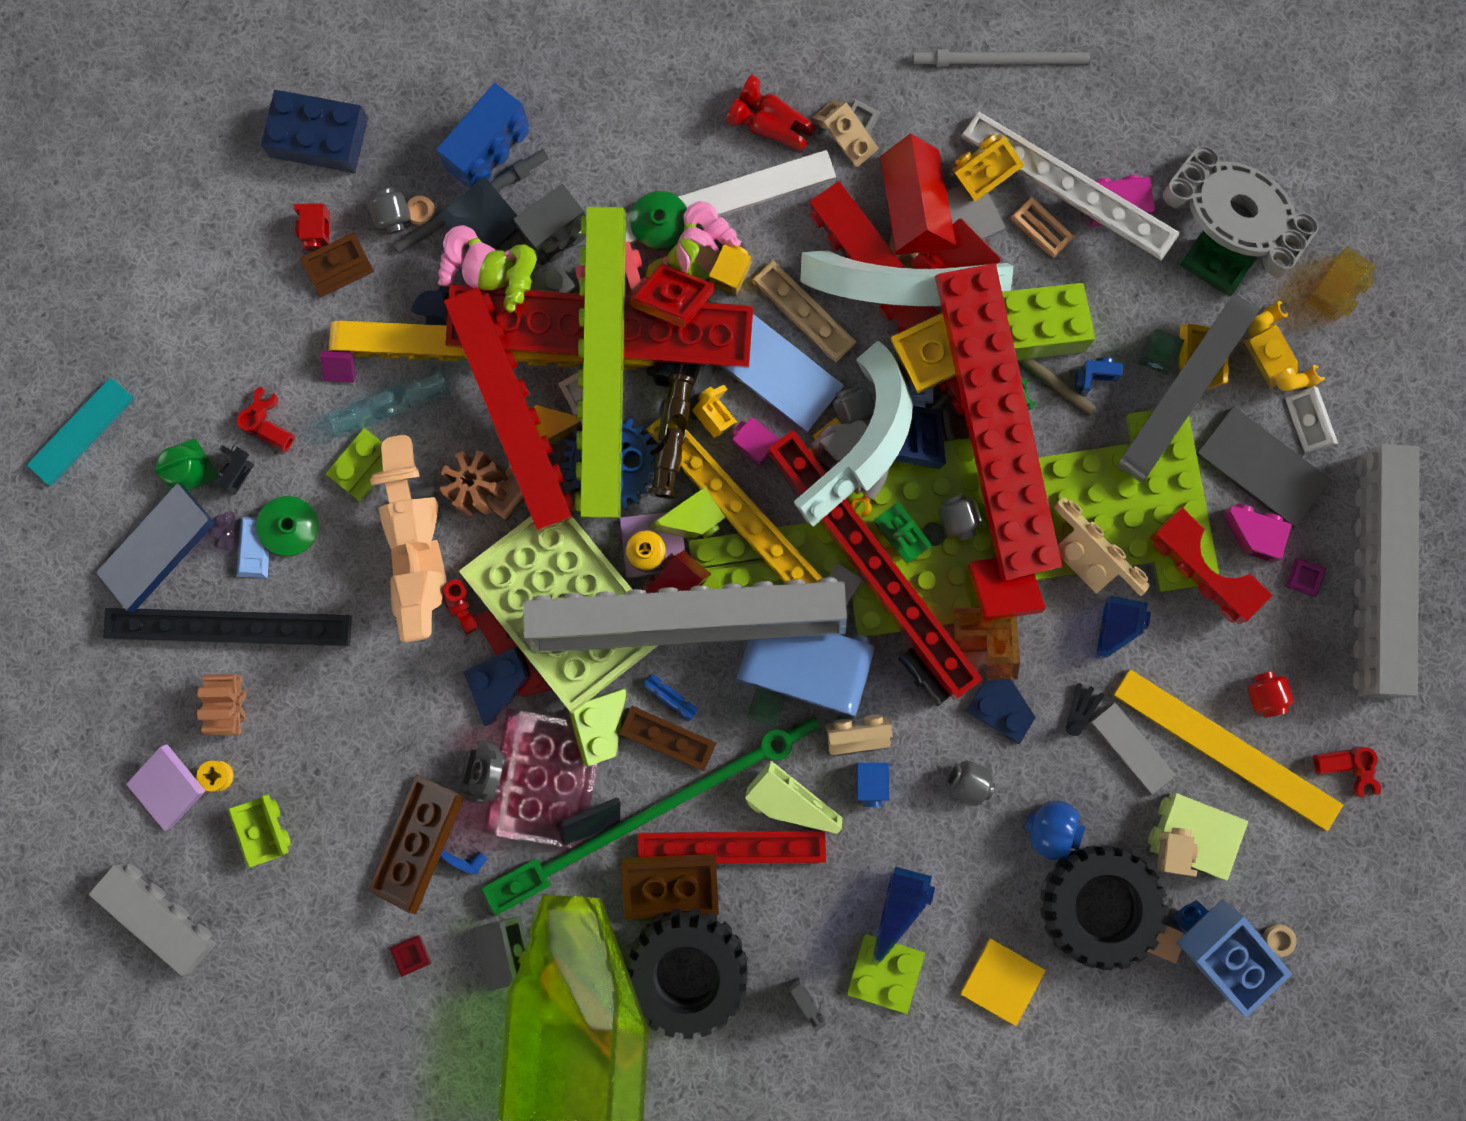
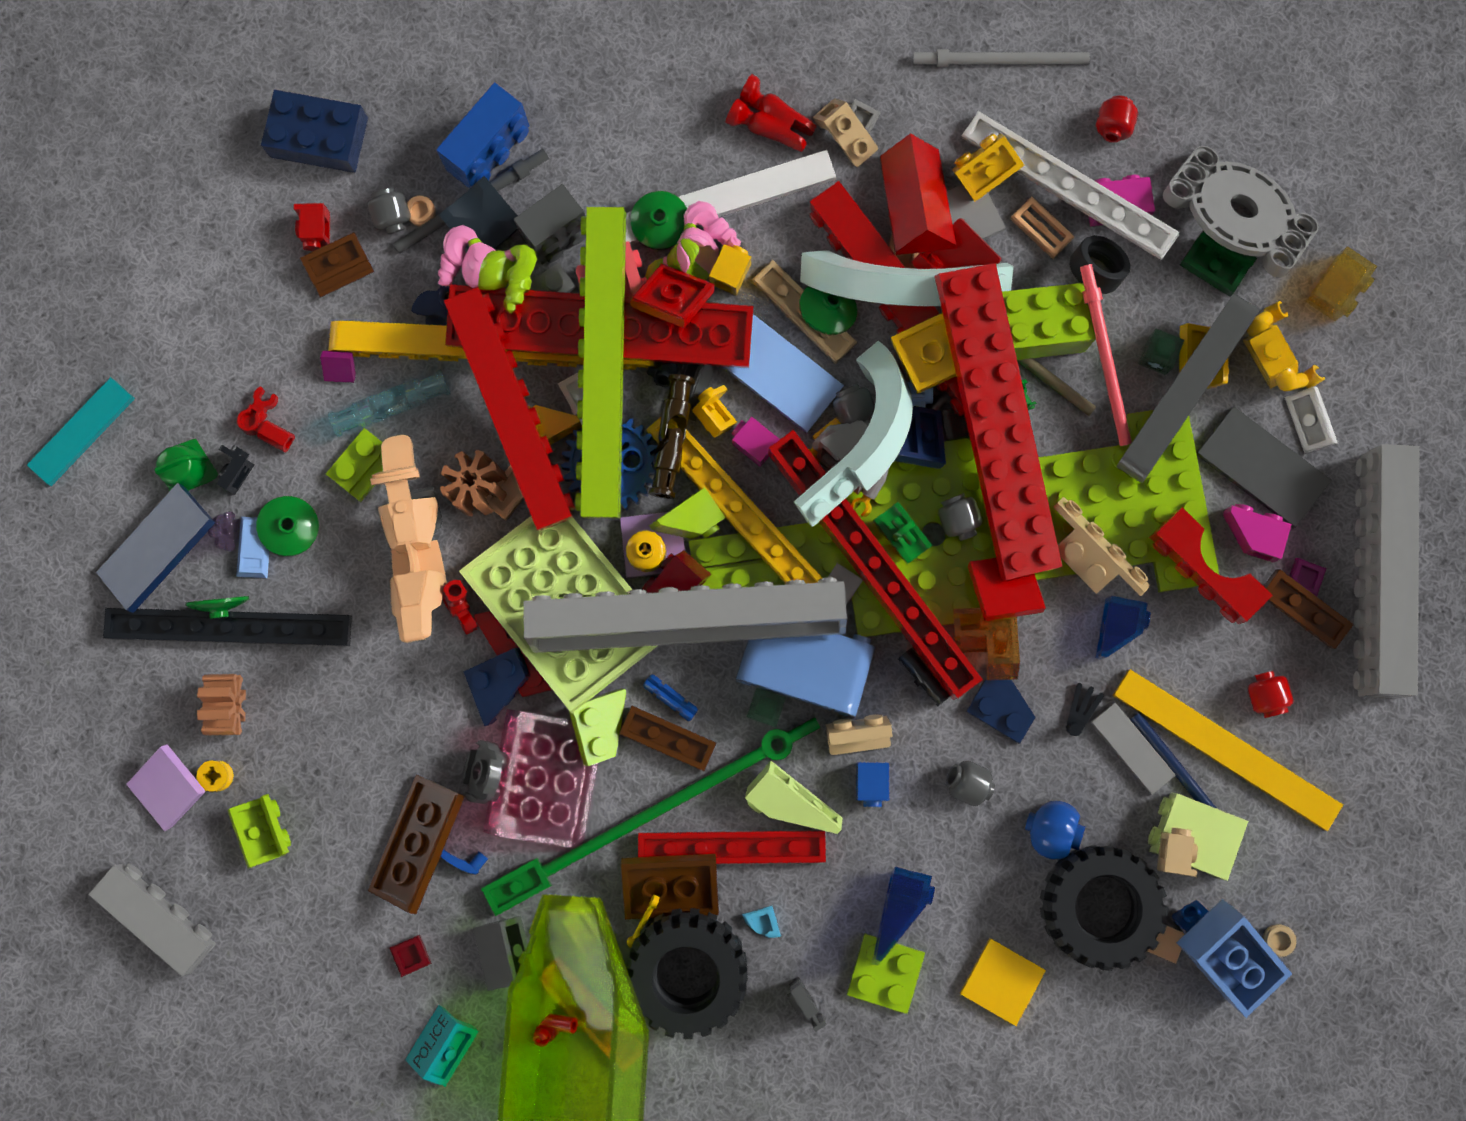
(217, 607): none -> green dish
(441, 1047): none -> teal panel
(551, 1026): none -> red arm
(589, 821): black slope -> none
(652, 904): none -> yellow hinge
(763, 922): none -> medium azure tile
(824, 316): none -> green dish
(1092, 297): none -> coral bar
(1101, 369): blue bracket -> none
(1109, 254): none -> black tyre
(1116, 118): none -> red head
(1169, 758): none -> dark blue bar
(1307, 609): none -> reddish brown plate
(1359, 759): red bar -> none

